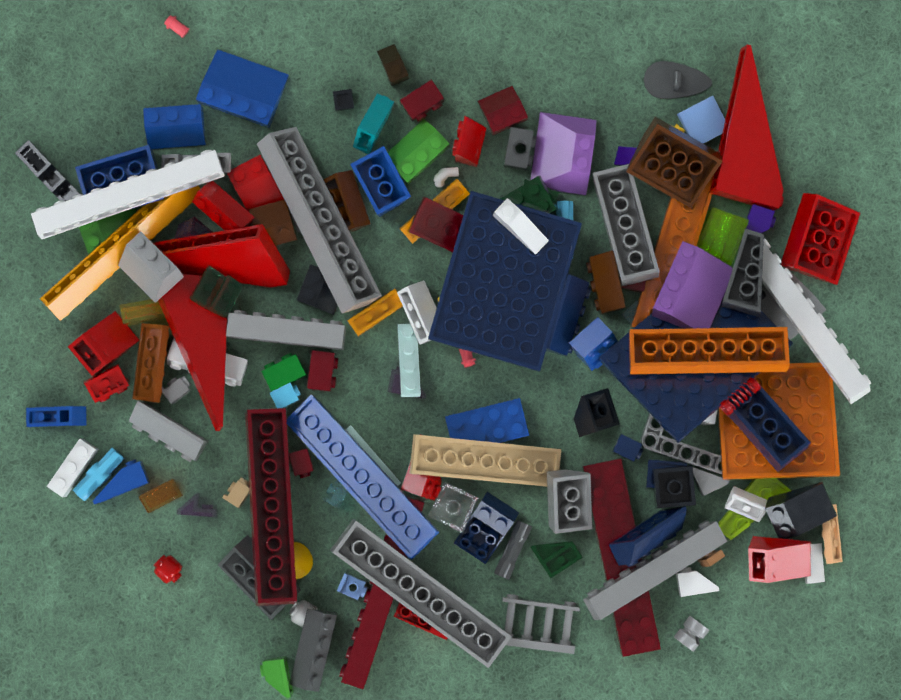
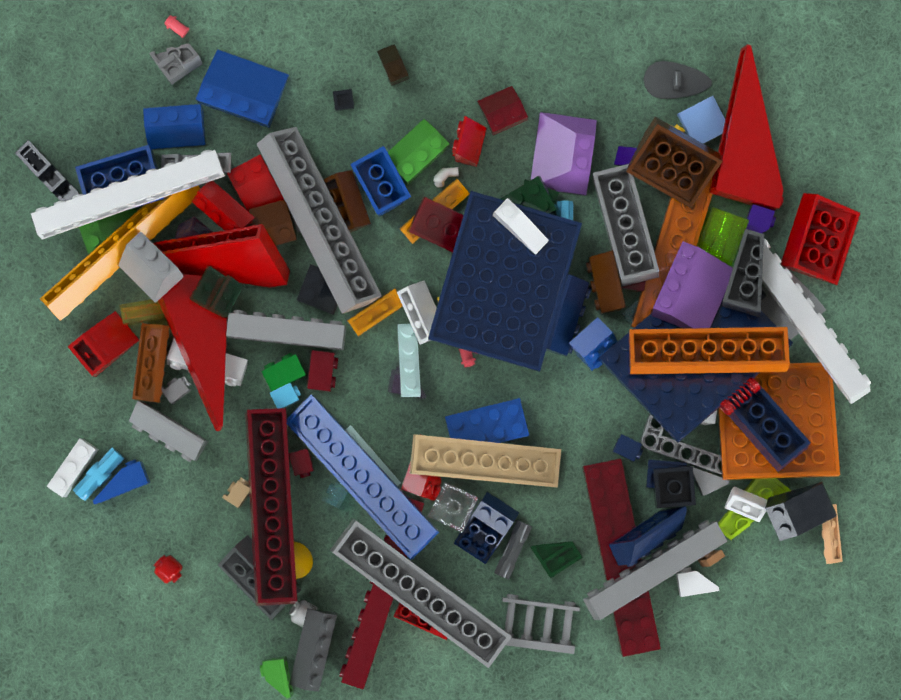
(56, 416): blue slope -> none
(107, 383): red bracket -> none
(160, 495): clear orange slope -> none
(177, 62): none -> light grey slope
(192, 508): clear purple slope -> none
(346, 581): light blue brick -> none
(373, 123): teal slope -> none
(422, 101): dark red brick -> none
(519, 137): dark grey brick -> none
(569, 501): light grey slope -> none
(595, 413): black slope -> none
(691, 633): light grey wheel -> none
(778, 559): slope -> none
(817, 566): white slope -> none

